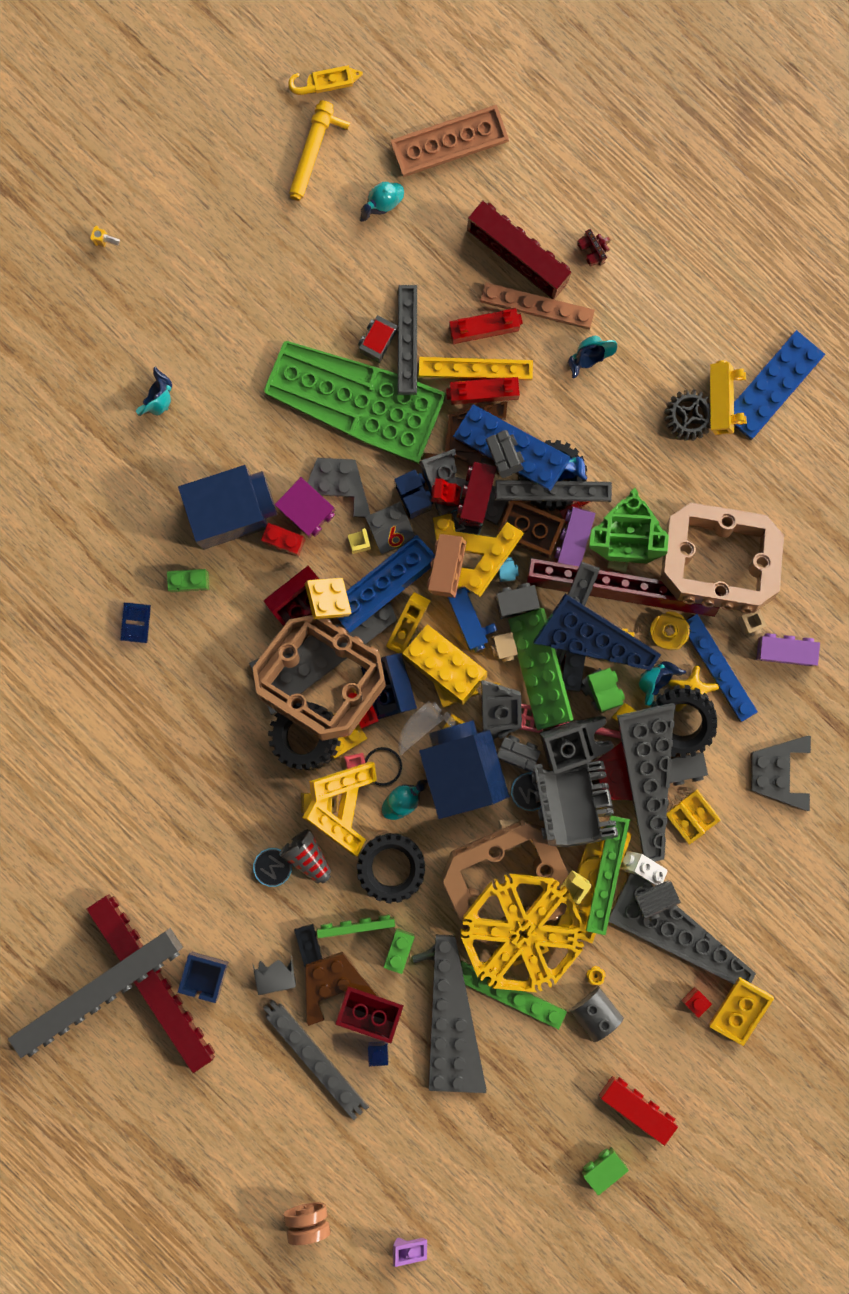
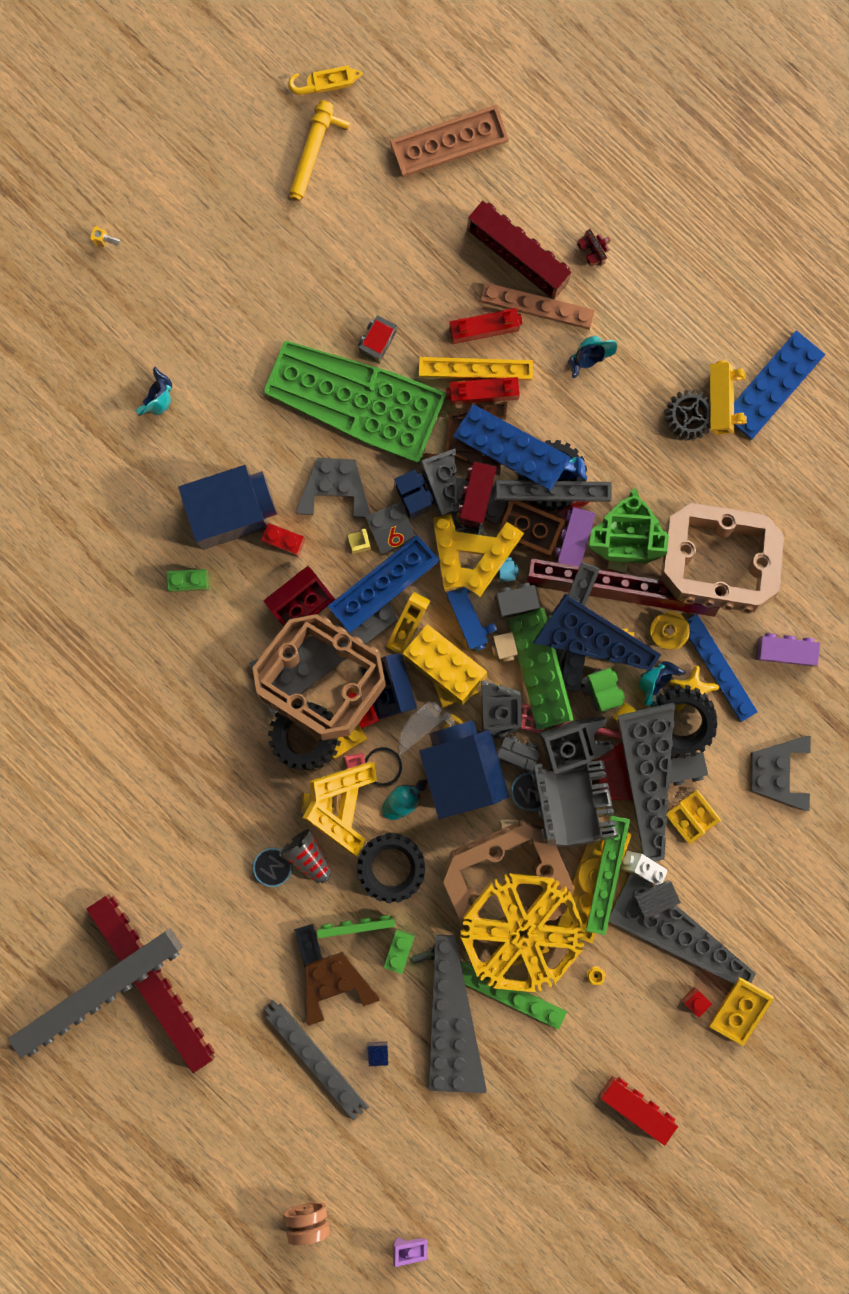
(133, 632): clear blue piece -> none
(203, 975): dark blue piece -> none
(275, 977): dark grey piece -> none
(305, 508): magenta brick -> none
(328, 598): yellow plate -> none
(369, 1014): dark red slope -> none
(382, 199): teal hair -> none
(407, 340): dark grey tile -> none
(445, 493): red brick -> none
(446, 565): nougat brick -> none
(504, 453): dark grey brick -> none
(577, 886): light yellow panel -> none
(597, 1015): dark grey brick -> none
(604, 1170): bright green brick -> none
(752, 623): tan brick -> none

